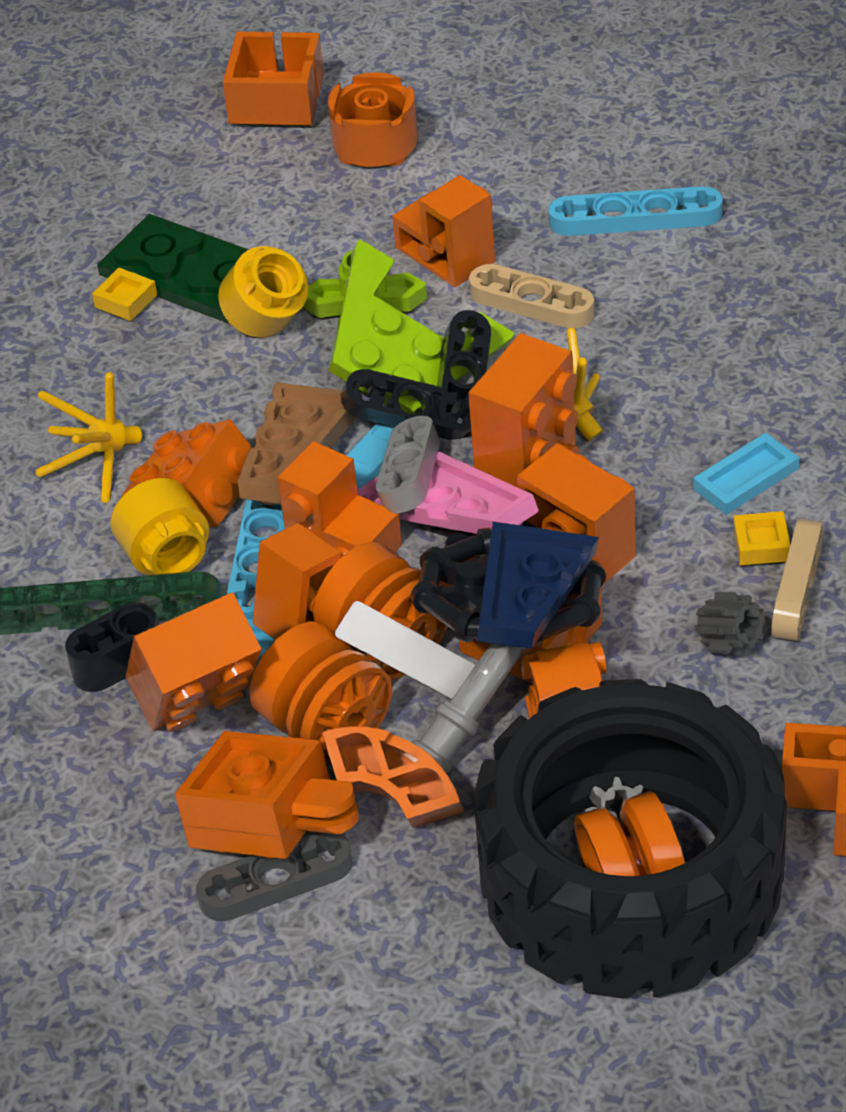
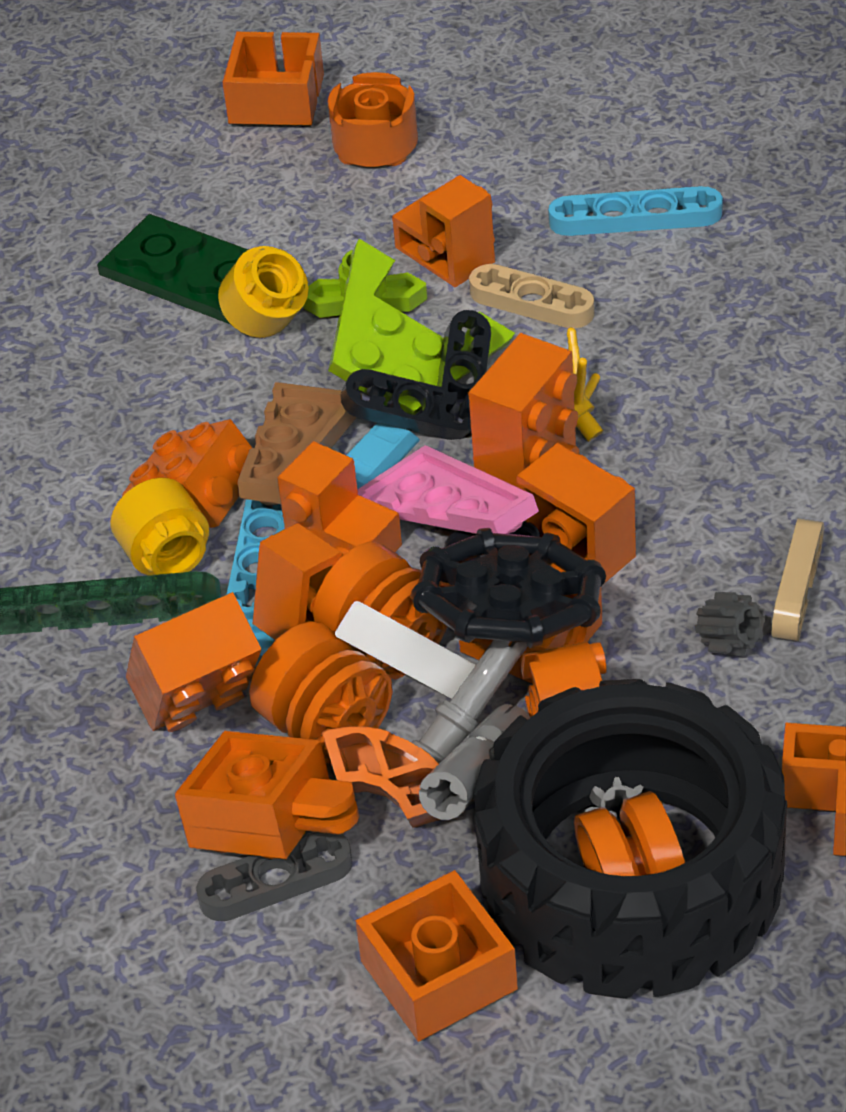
(102, 648): black beam -> none
(103, 435): yellow plant -> none
(124, 294): yellow plate -> none
(408, 464): light grey beam -> none
(437, 955): none -> orange brick
(453, 782): none -> light grey piece
(528, 580): dark blue wing -> none
(746, 473): medium azure tile -> none
(761, 538): yellow plate -> none

